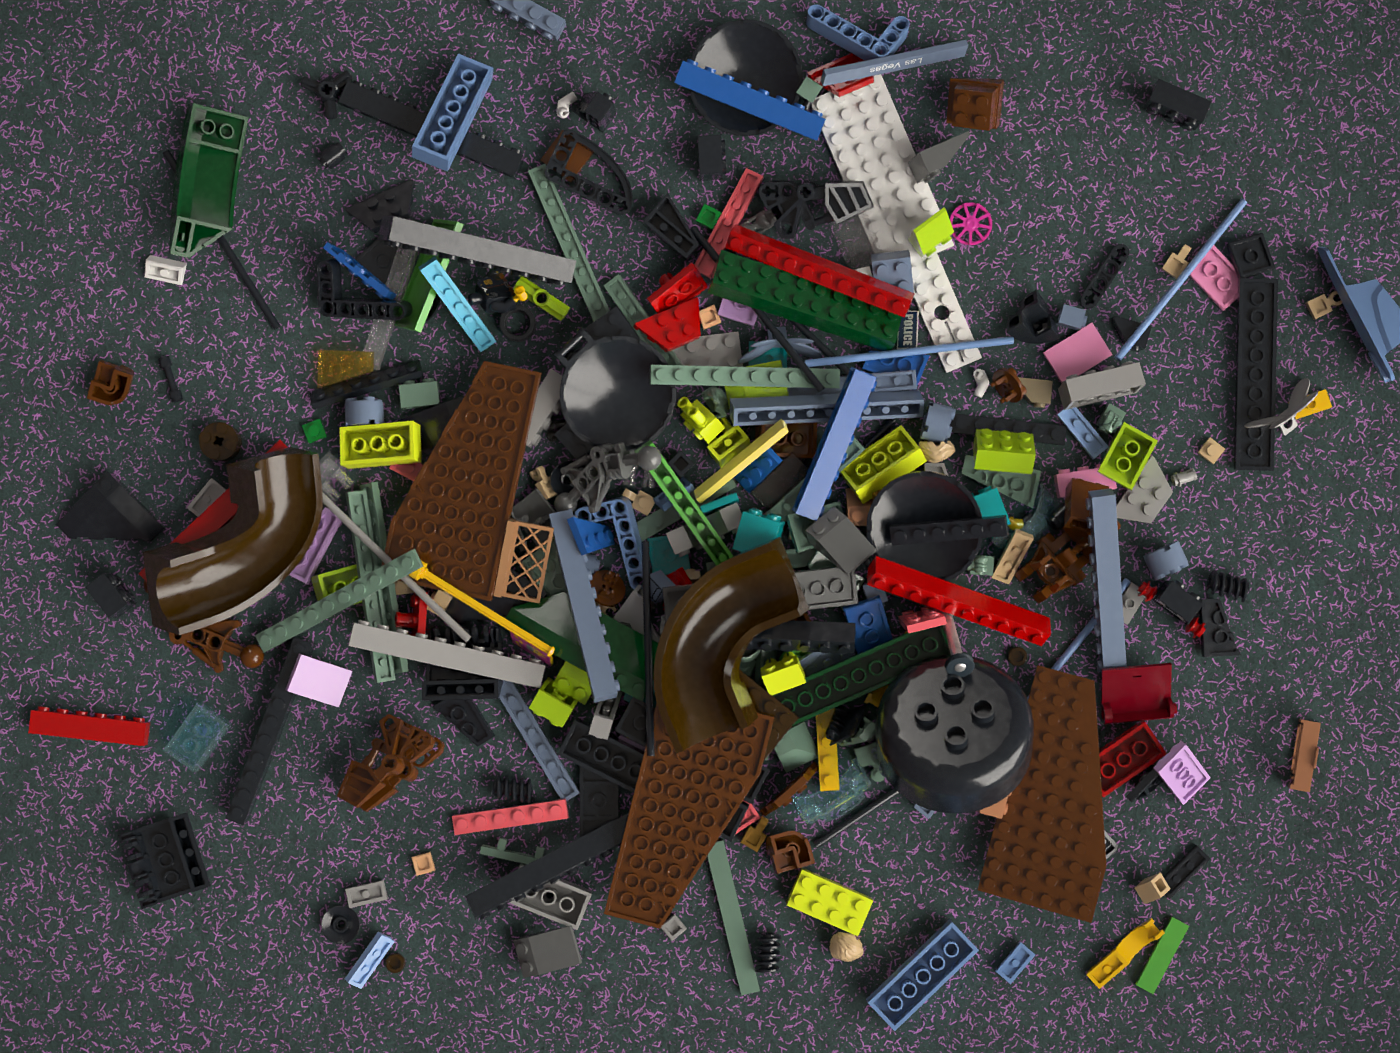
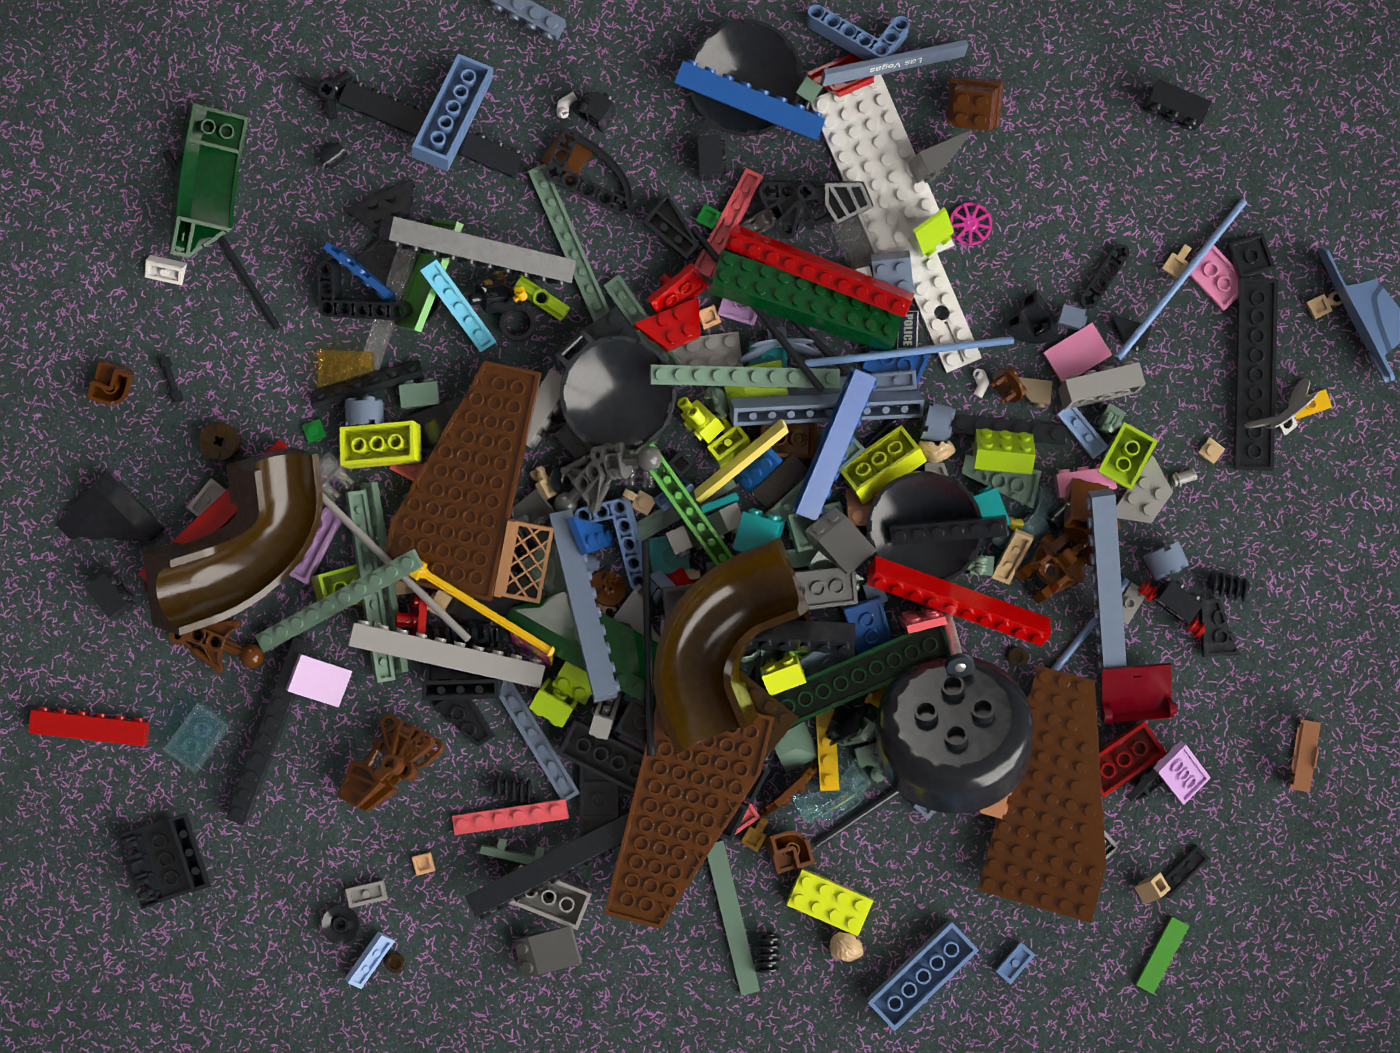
(673, 927): light grey tile -> none
(1124, 952): yellow piece -> none

